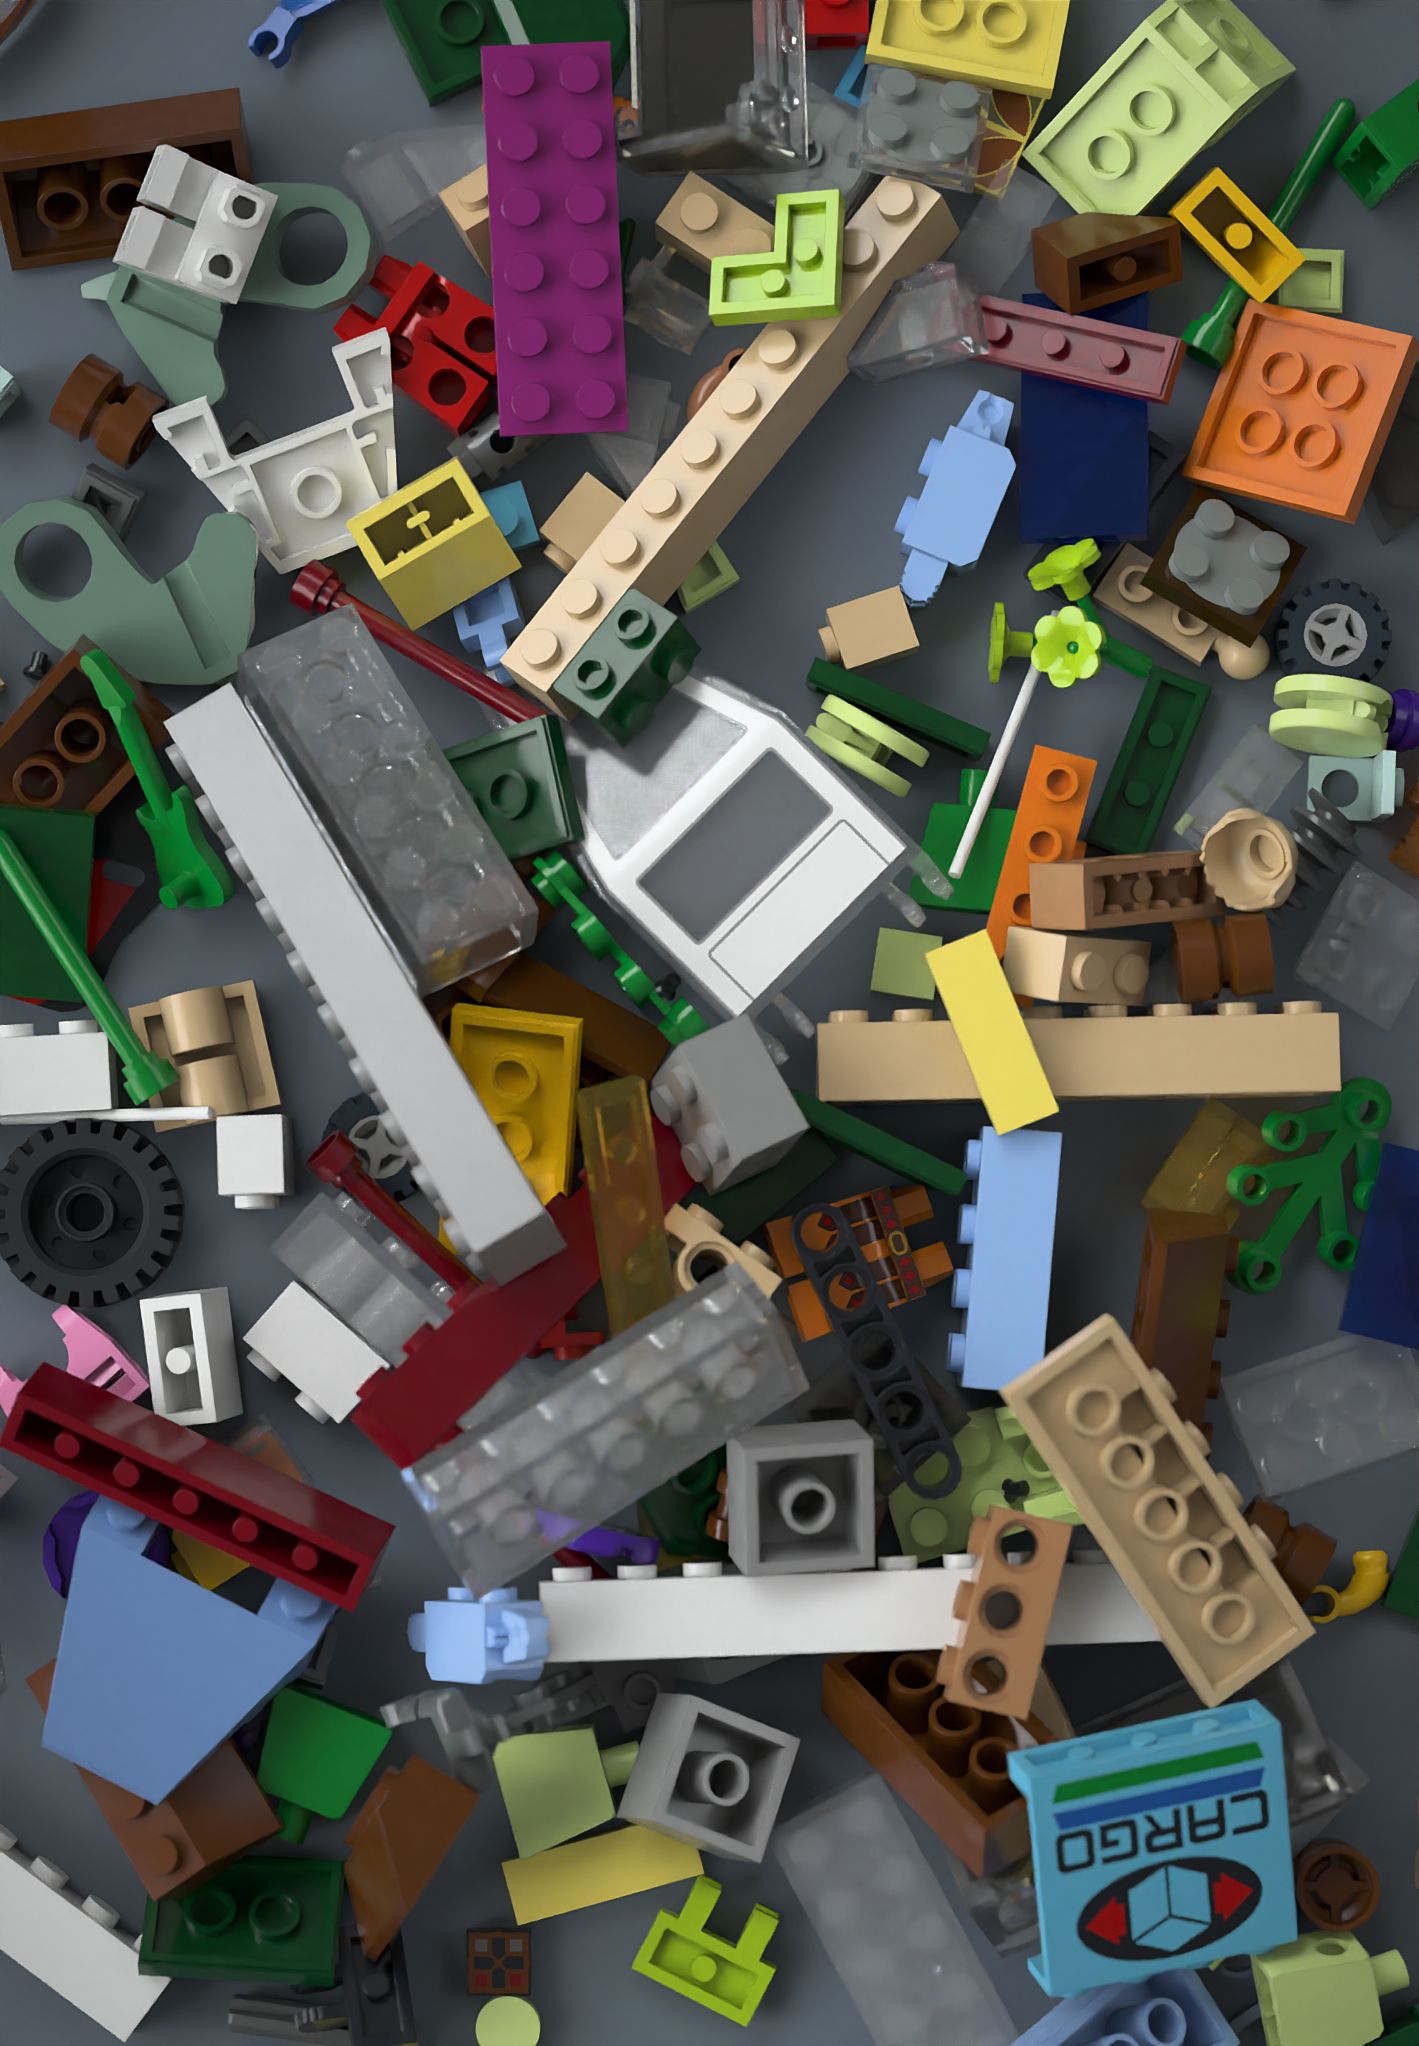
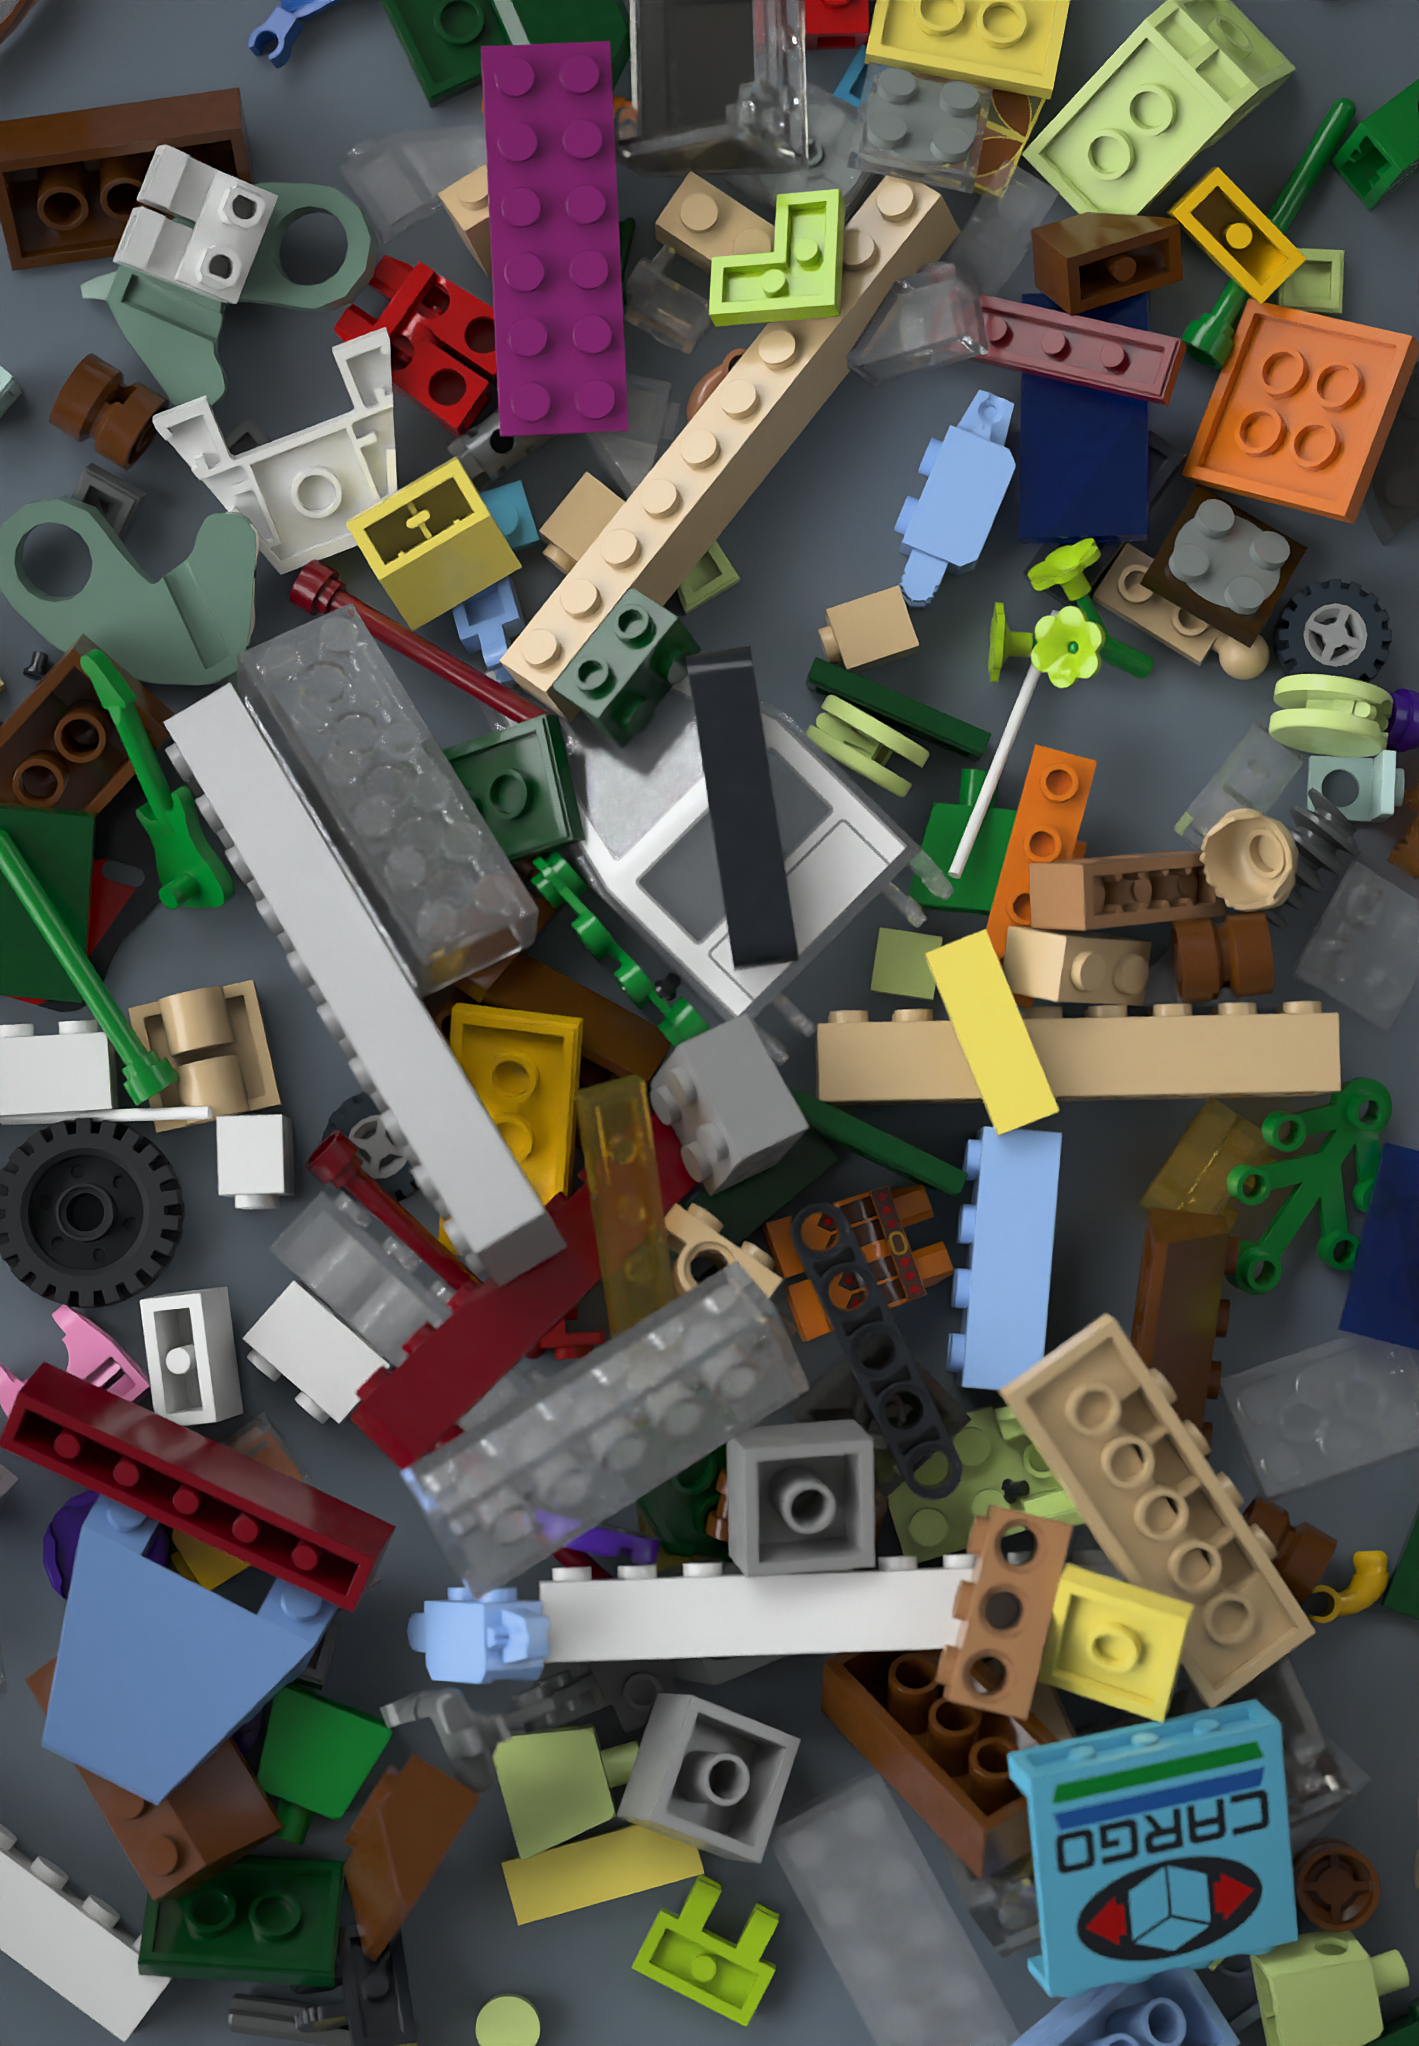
(498, 1961): tile -> none
(742, 808): none -> black beam
(1115, 1643): none -> light yellow plate
(1148, 763): dark green tile -> none

